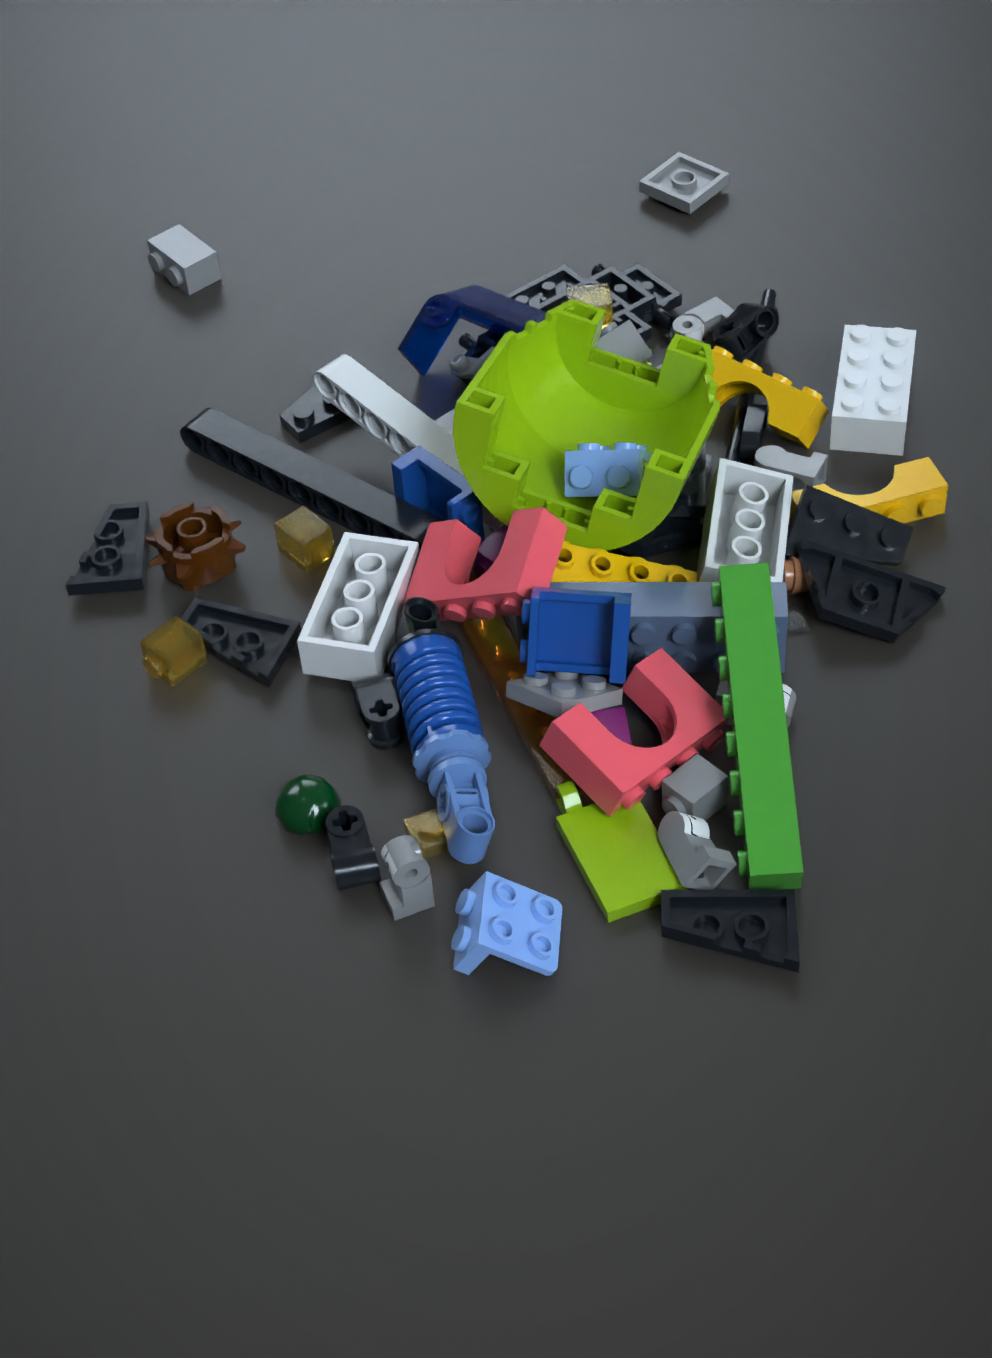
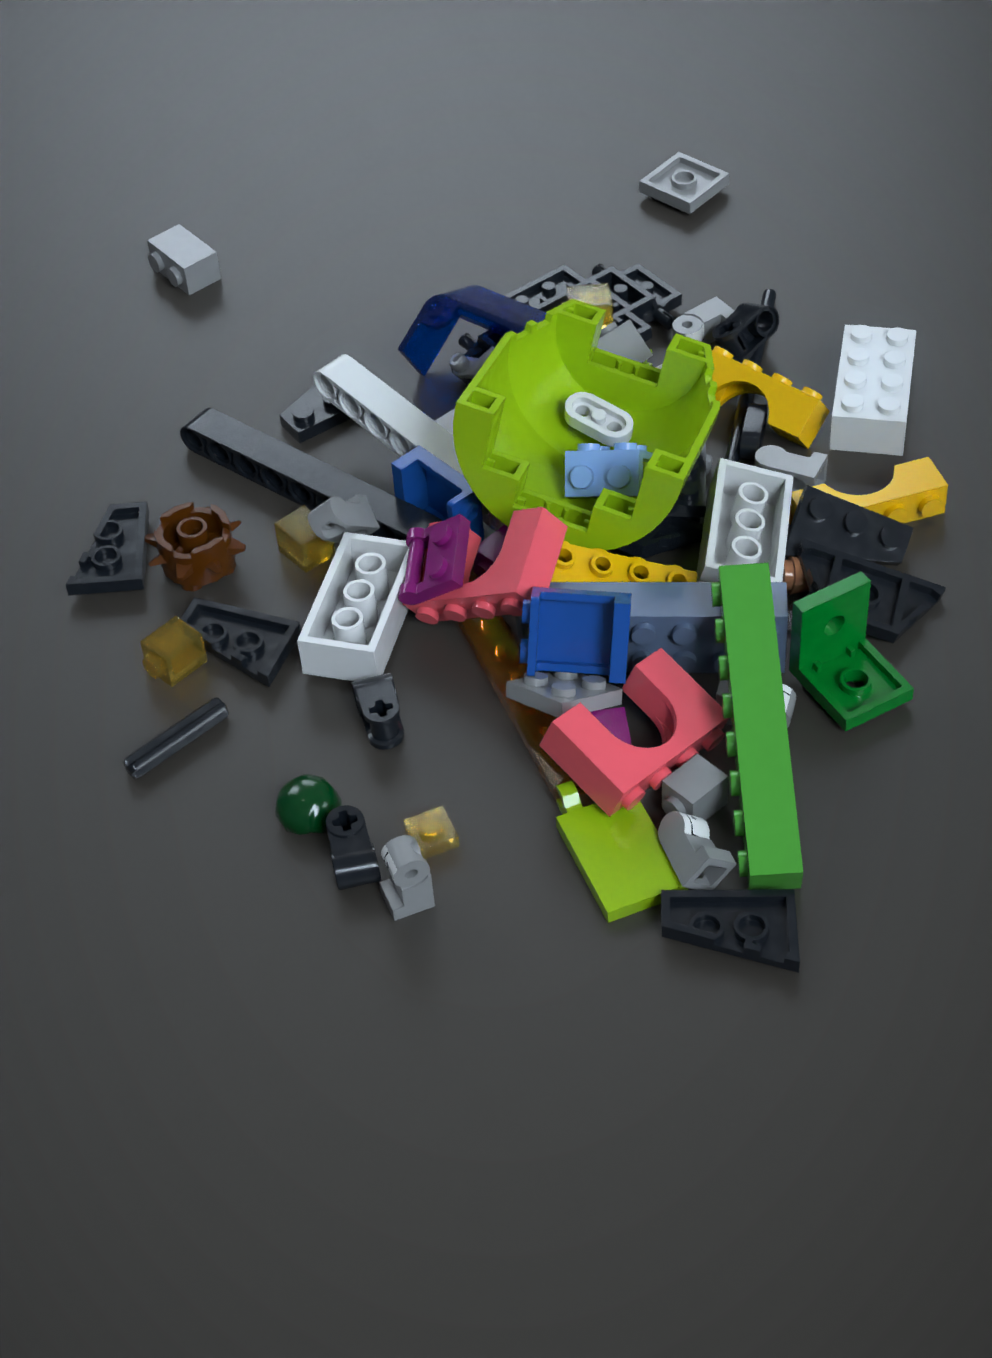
(175, 738): none -> black axle
(337, 516): none -> light grey leg
(443, 727): piece -> none
(444, 561): none -> magenta plate
(507, 923): light blue bracket -> none
(600, 418): none -> white plate
(833, 649): none -> green bracket

